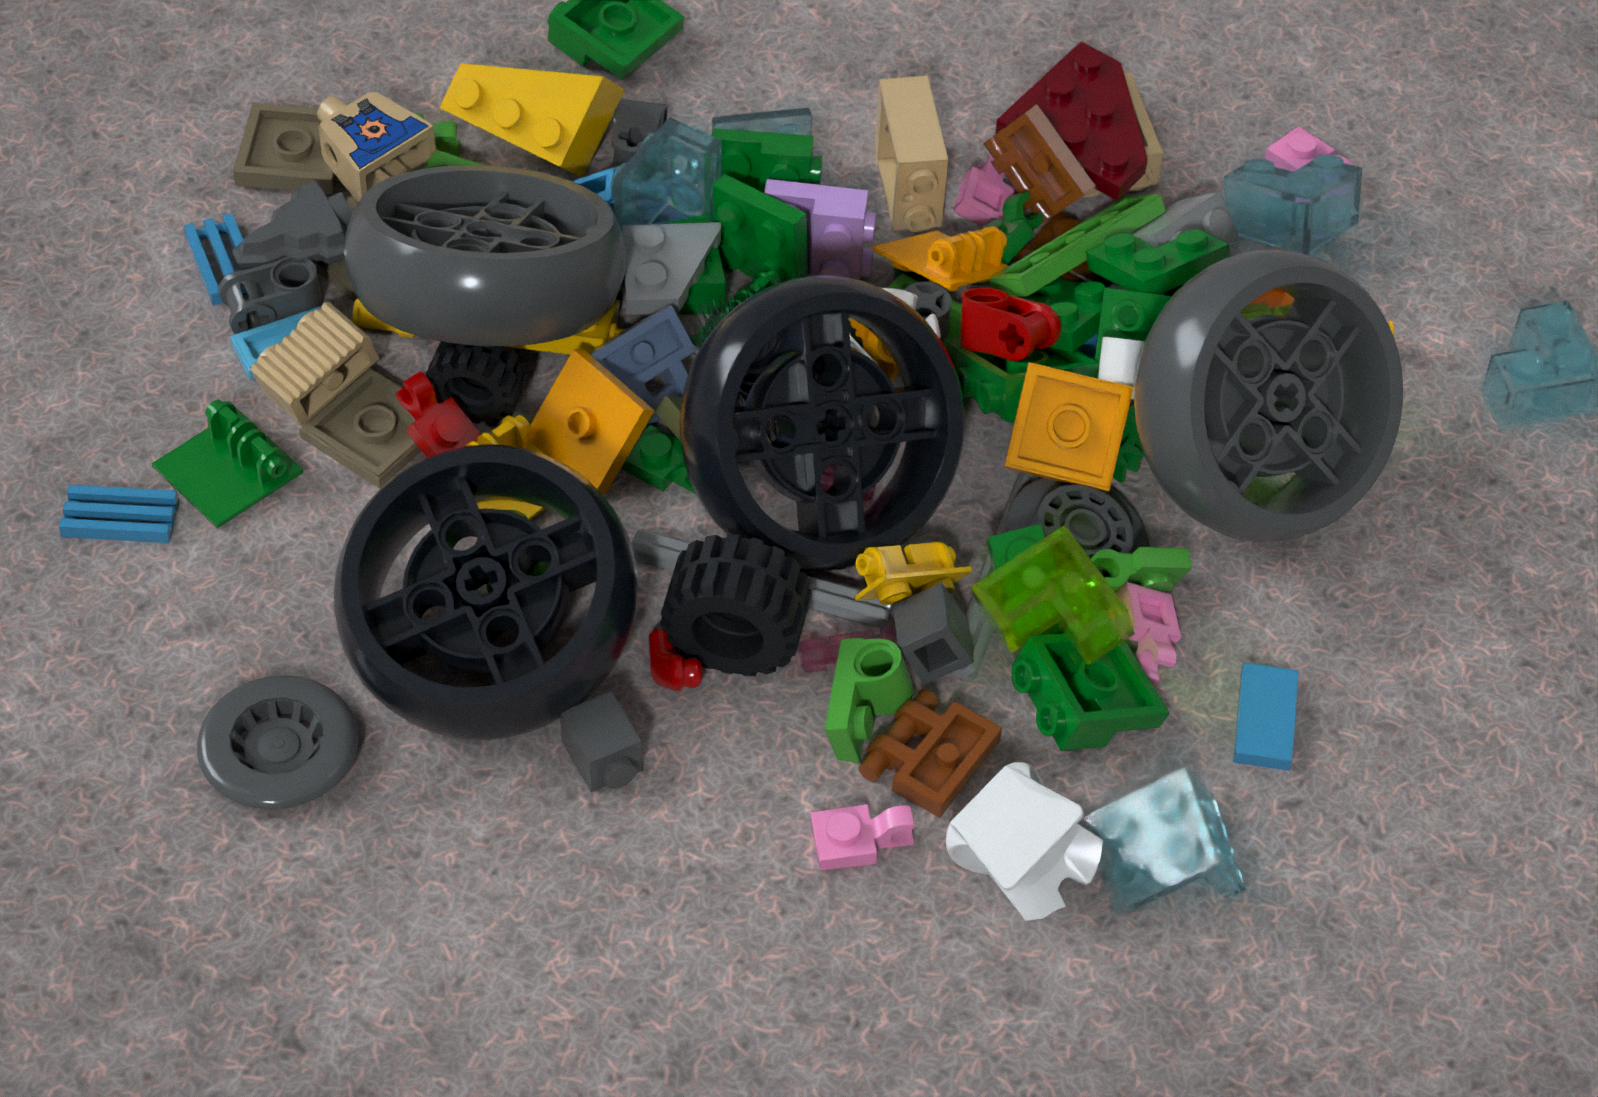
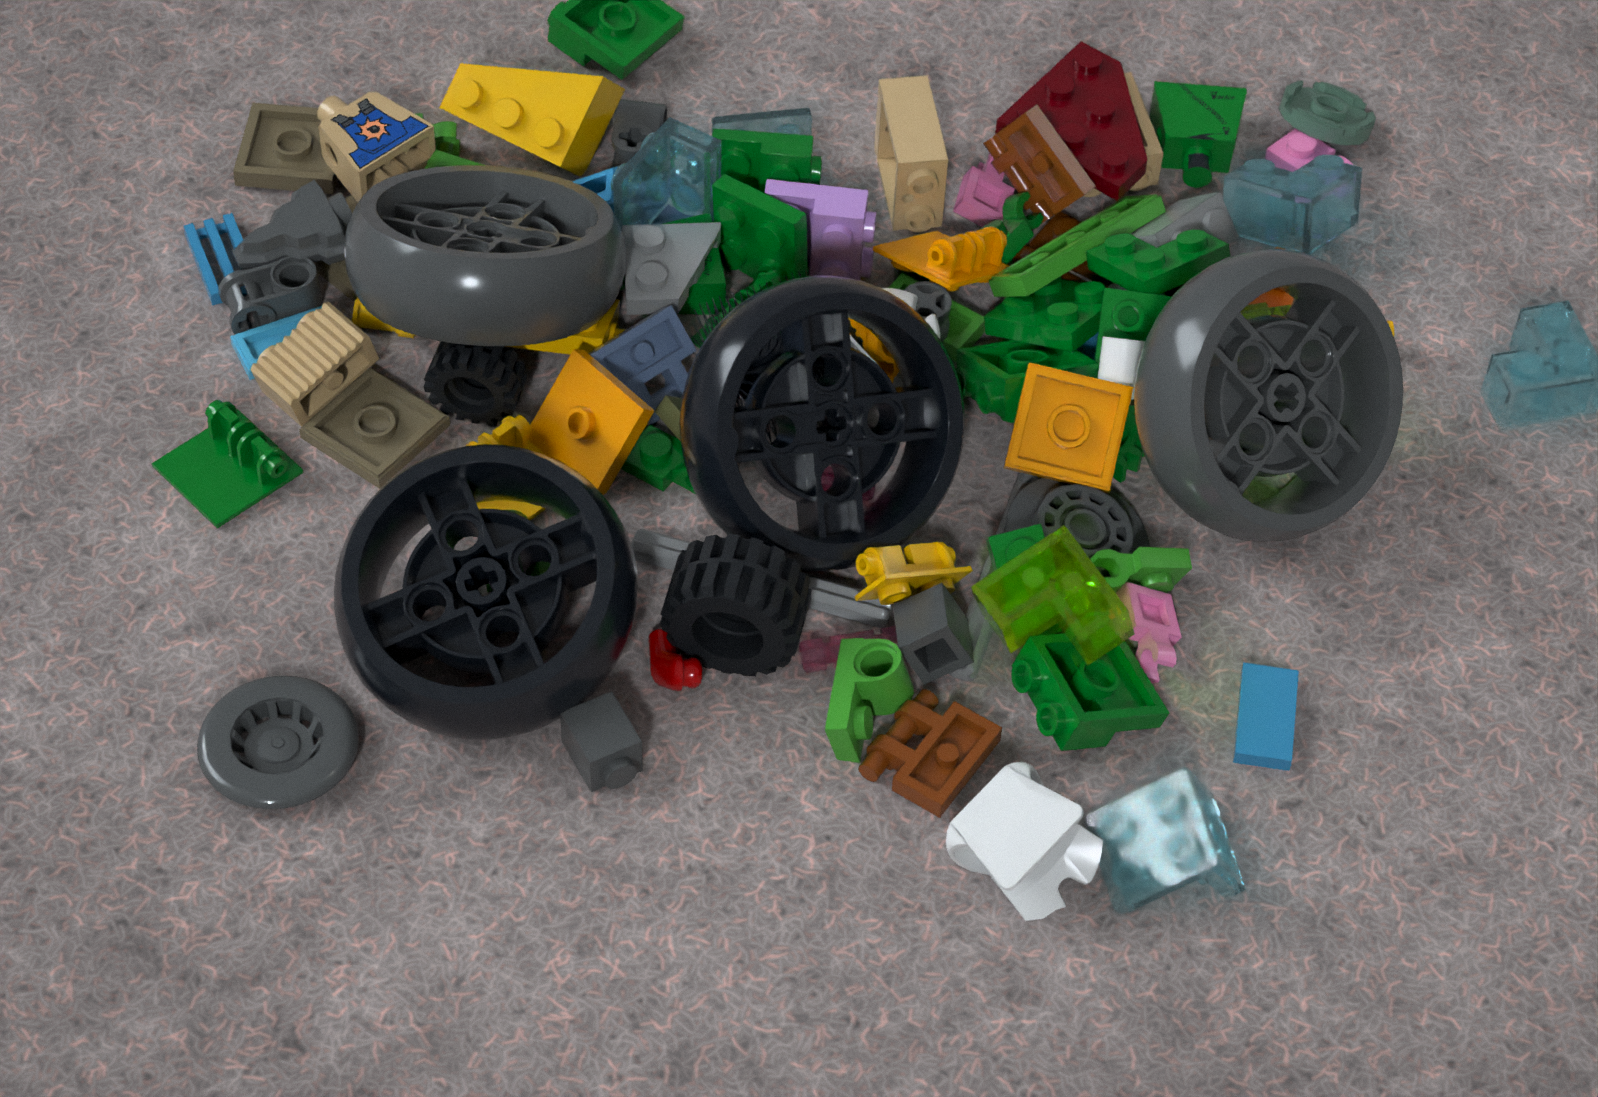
(119, 505): dark azure tile -> none
(436, 425): red plate -> none
(851, 838): bright pink plate -> none
(1006, 324): red piece -> none
(1196, 127): none -> green torso
(1311, 113): none -> sand green tile

